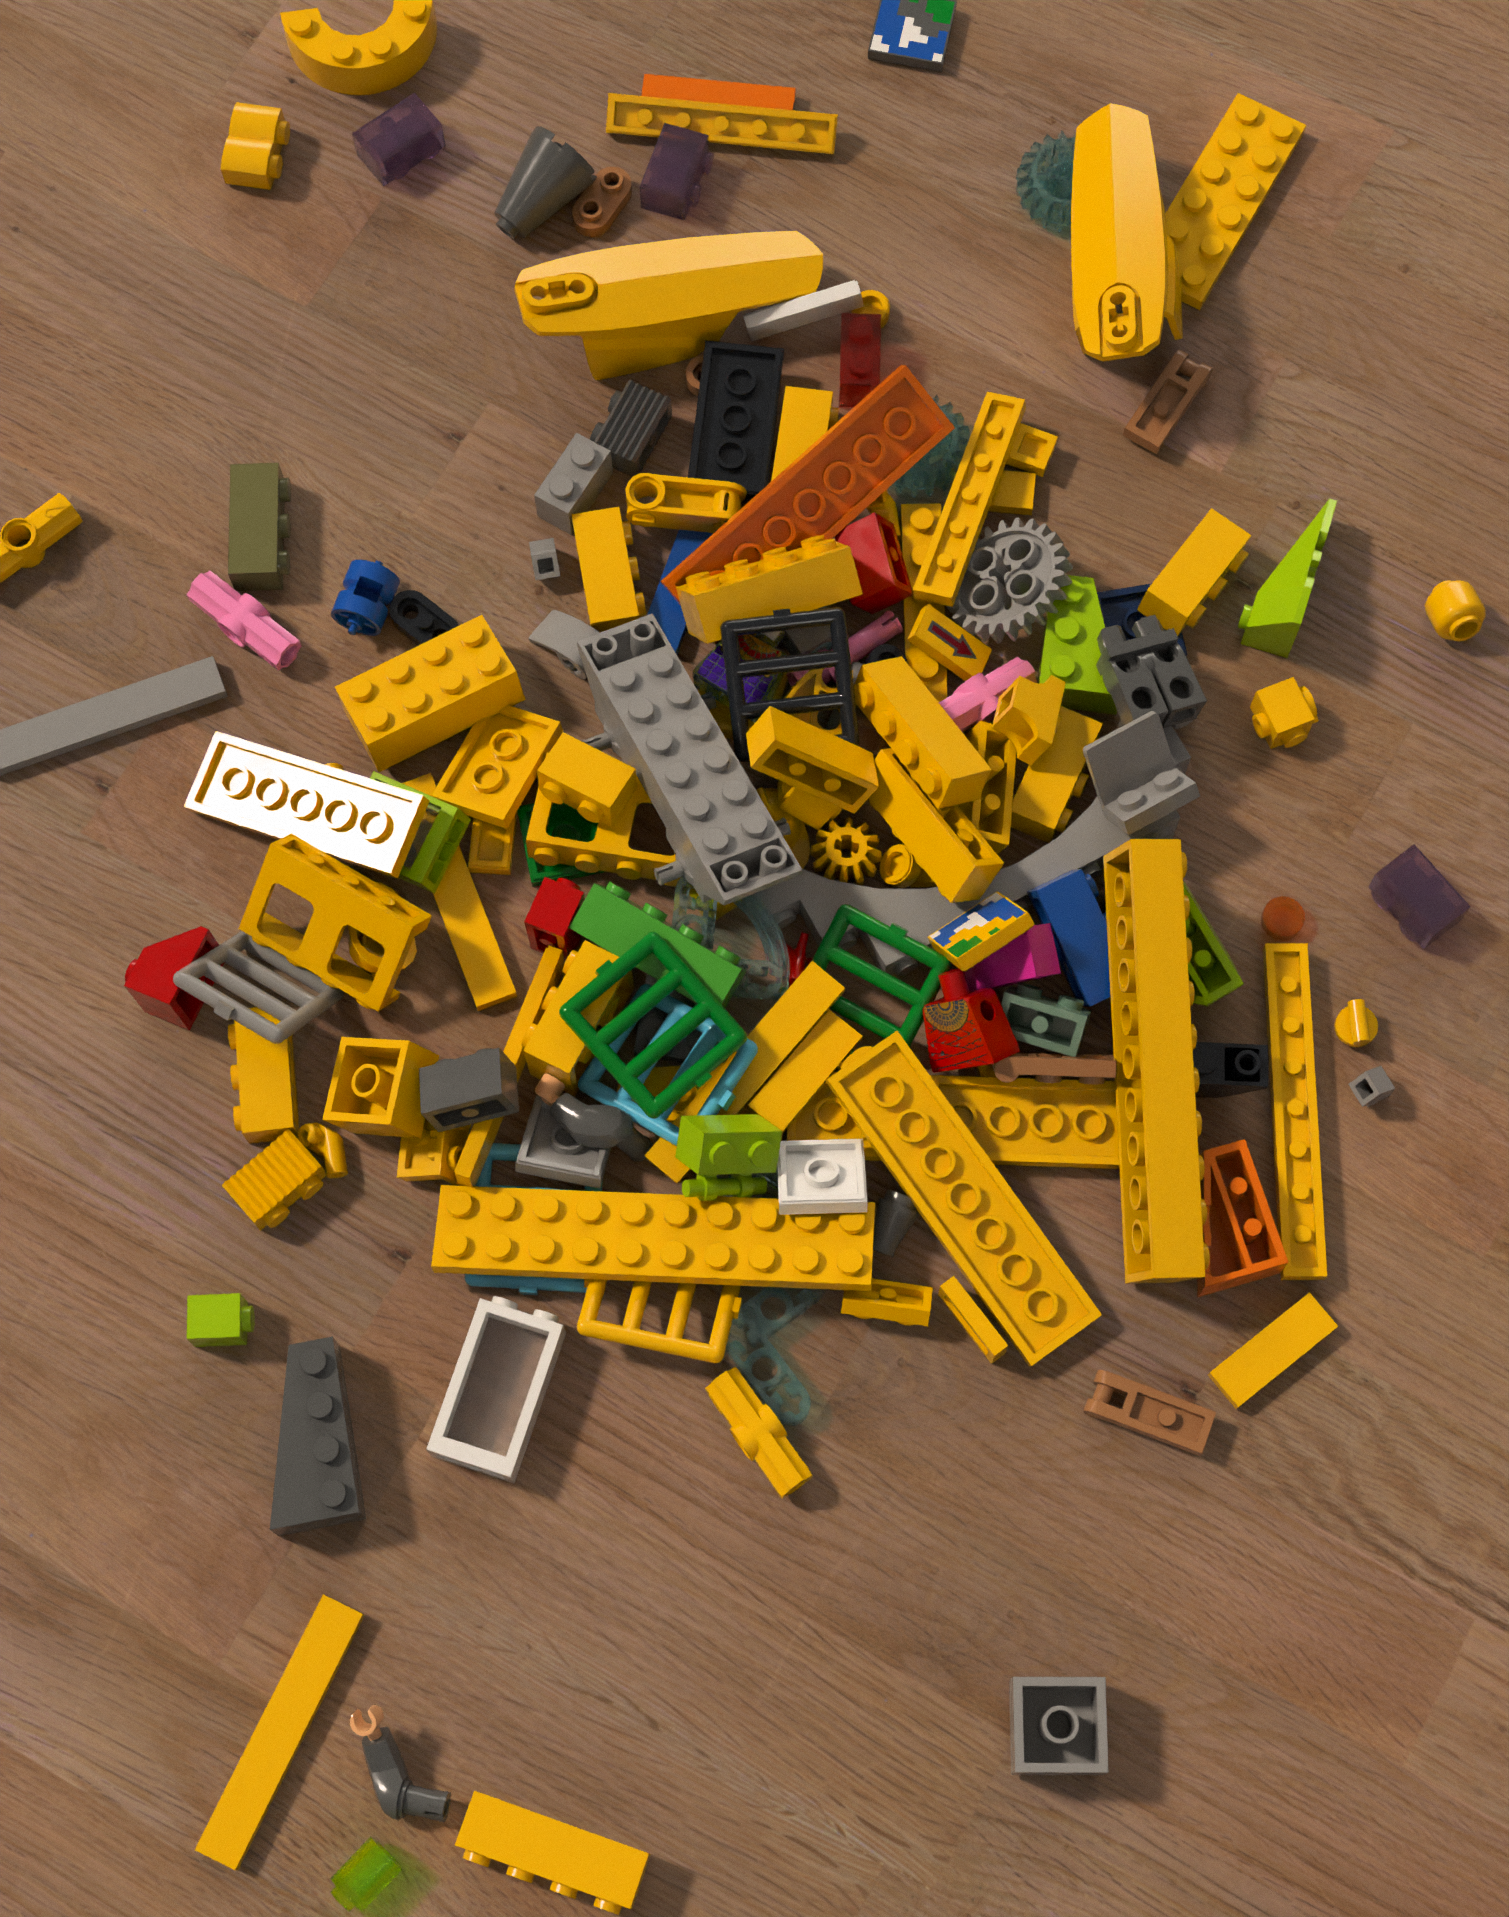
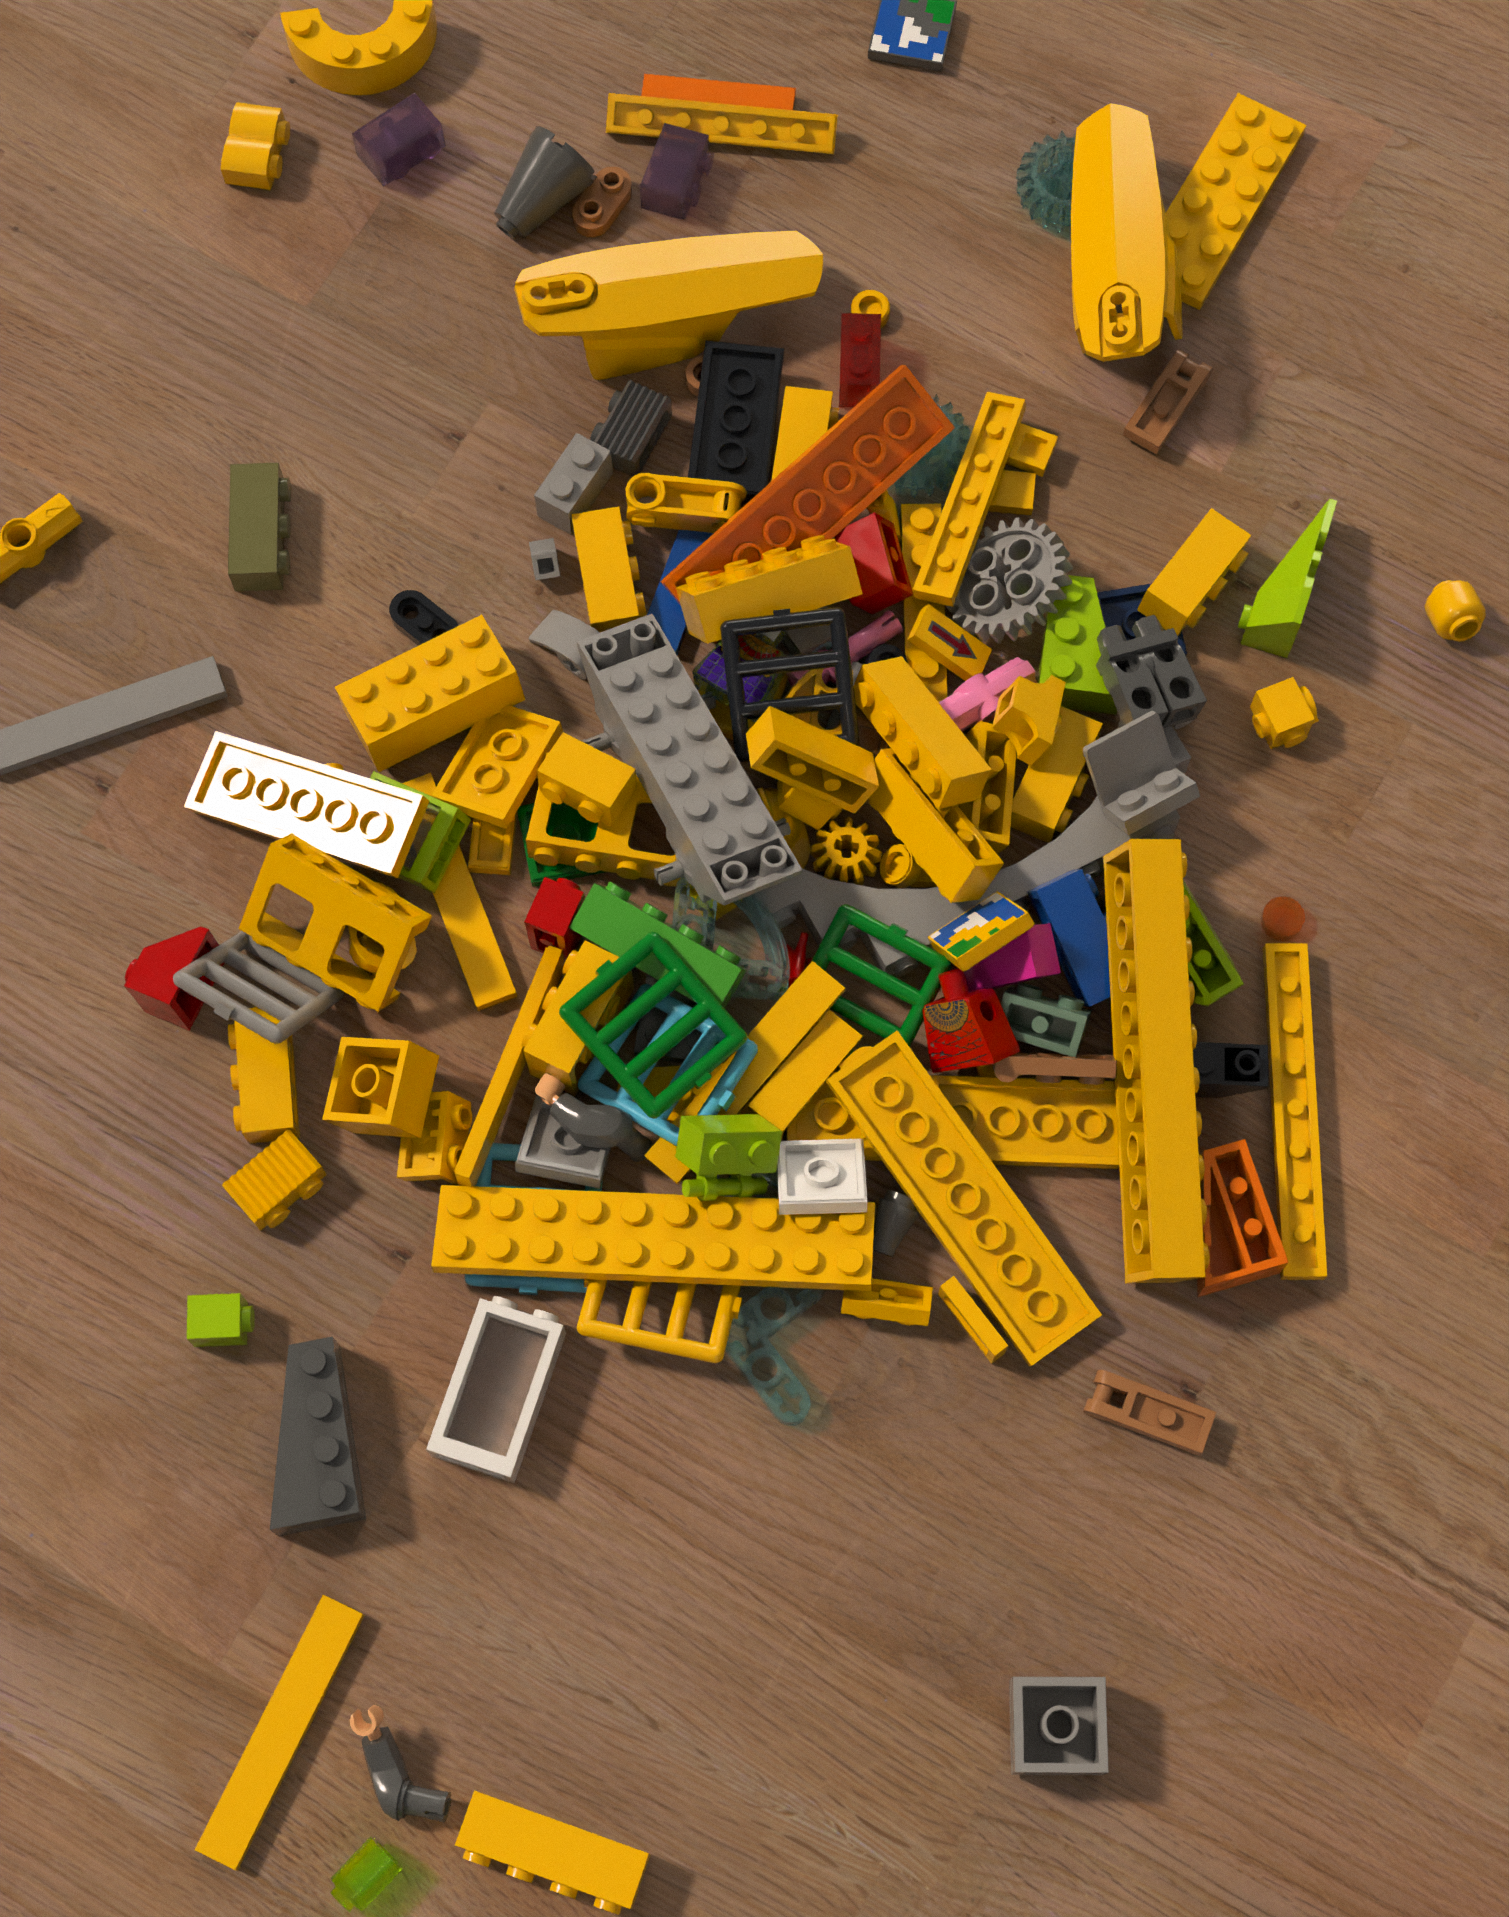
(244, 620): bright pink piece -> none
(327, 1144): yellow arm -> none
(366, 594): blue wheel -> none
(468, 1089): dark grey brick -> none
(758, 1432): yellow piece -> none
(803, 310): white tile -> none
(1272, 1350): yellow tile -> none
(1356, 1024): yellow plate -> none
(1378, 1081): light grey piece -> none
(1418, 897): brick -> none

